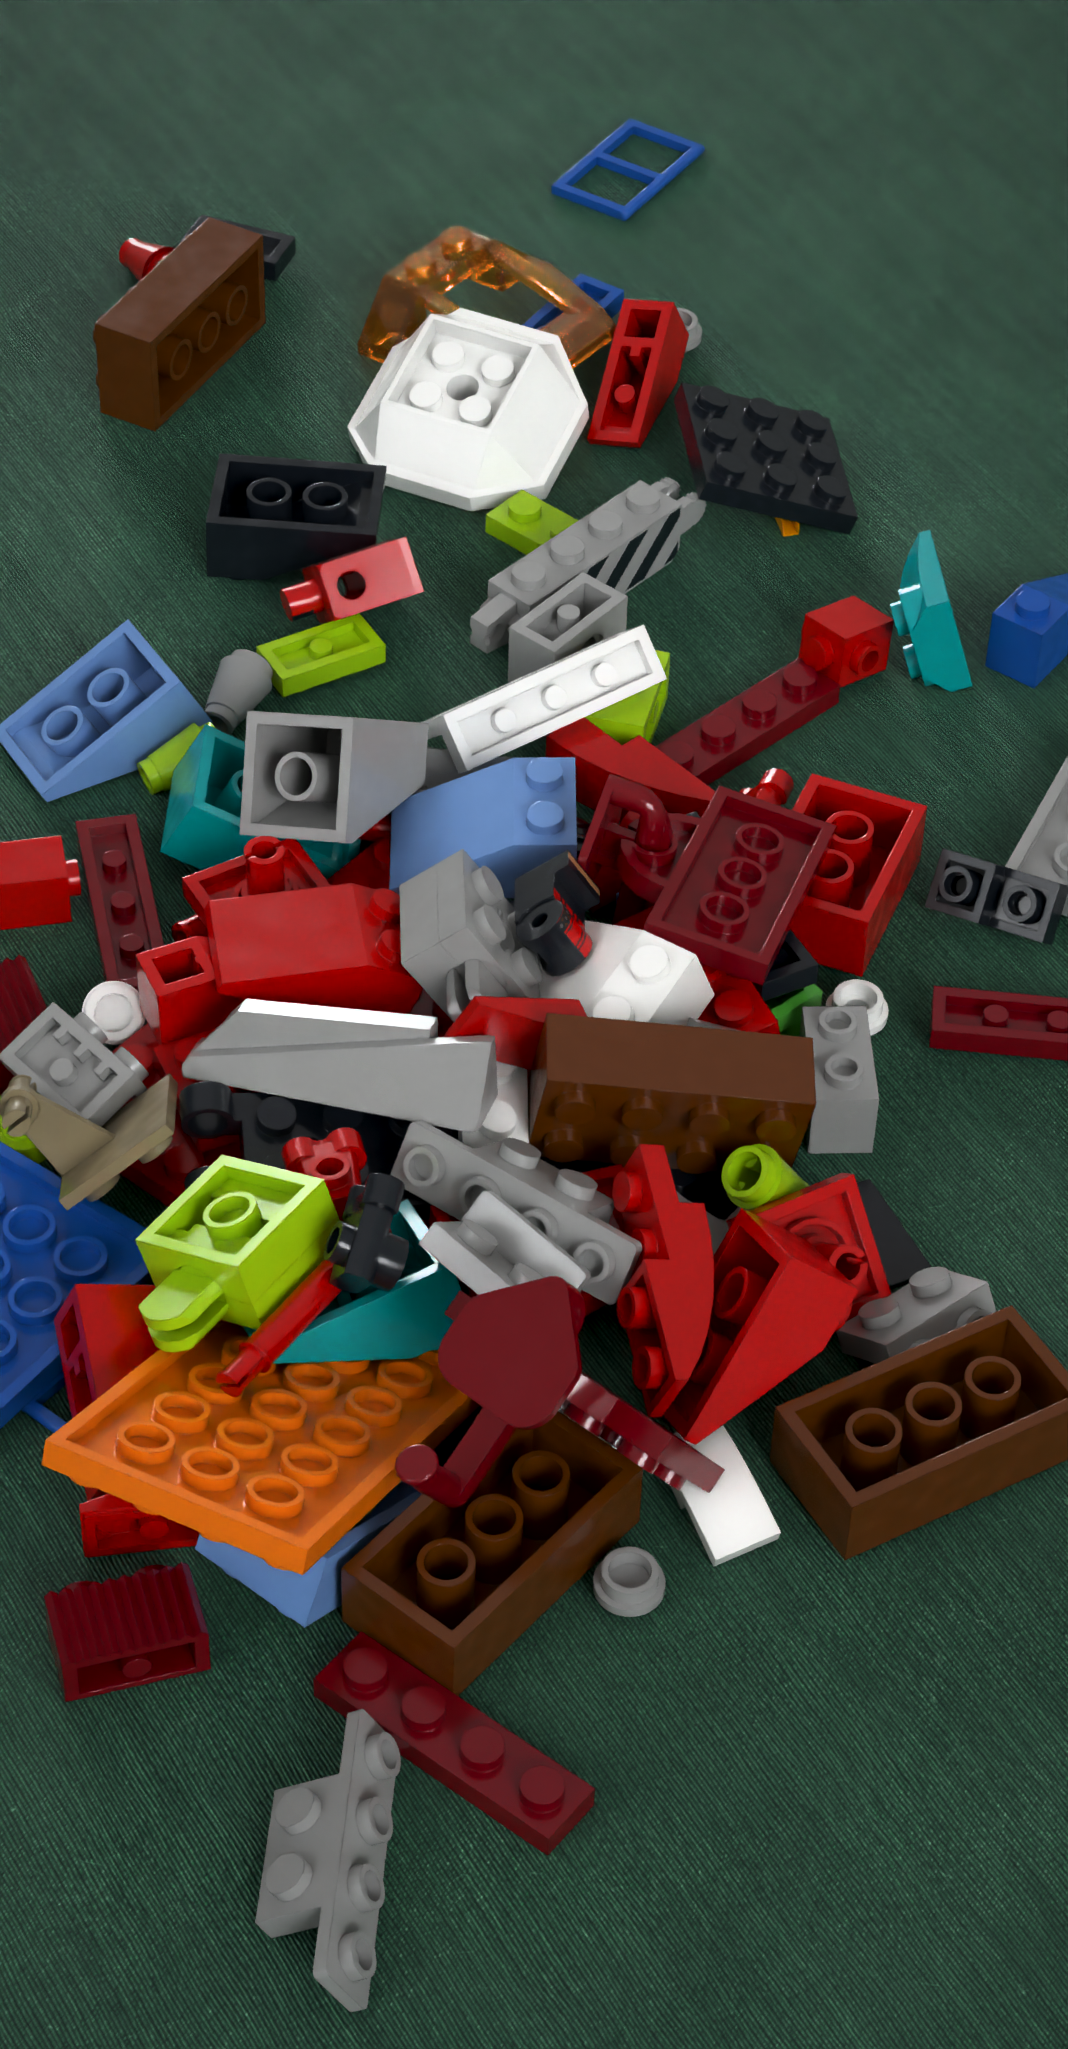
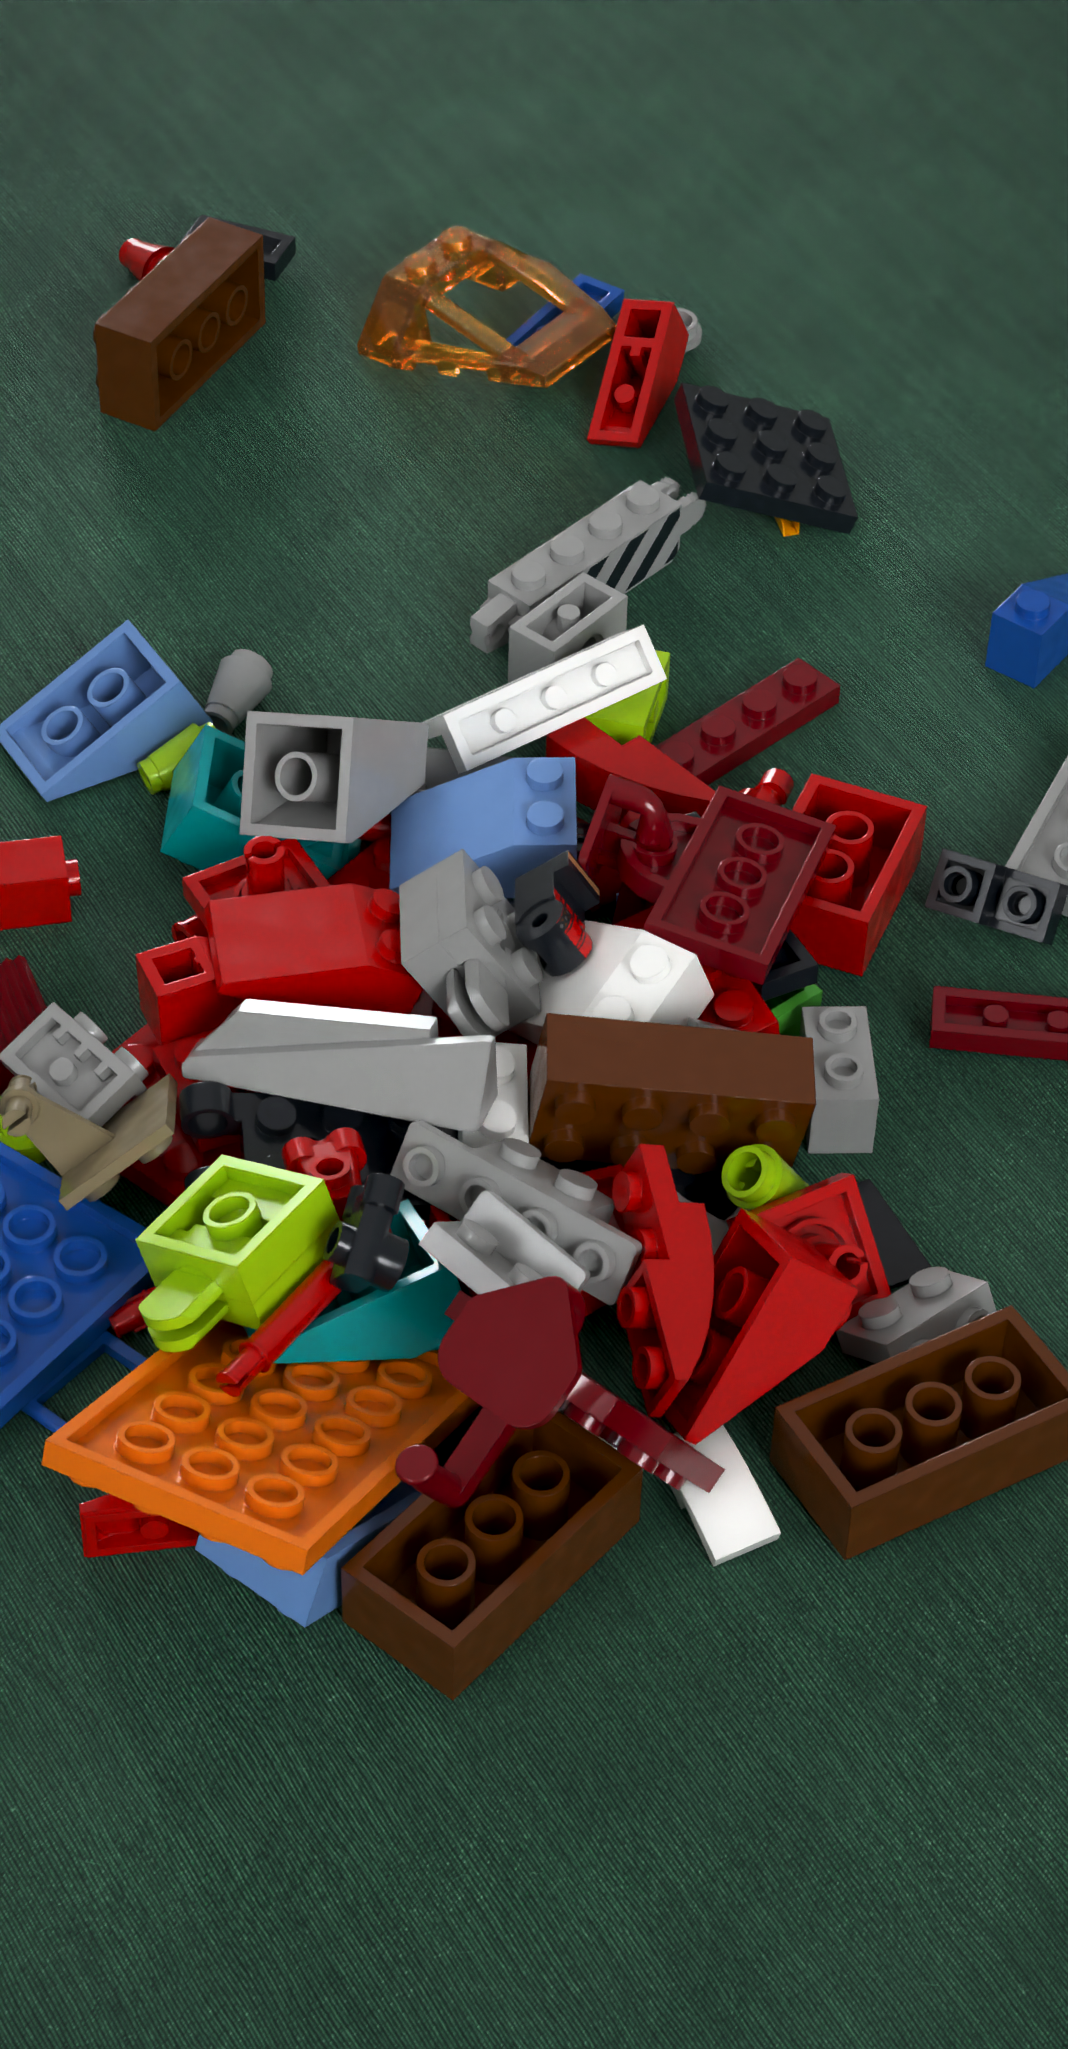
(101, 1341): red slope -> none
(115, 1010): white tile -> none
(118, 893): dark red plate -> none
(127, 1631): dark red brick -> none
(288, 514): black slope -> none
(322, 654): lime plate -> none
(330, 1860): light grey bracket -> none
(370, 577): torso -> none
(457, 1743): dark red plate -> none
(471, 411): white piece -> none
(513, 1022): red slope -> none
(526, 522): lime plate -> none
(600, 156): blue window -> none
(629, 1582): light grey plate -> none
(846, 640): red brick -> none
(862, 993): white plate -> none
(929, 619): teal slope -> none

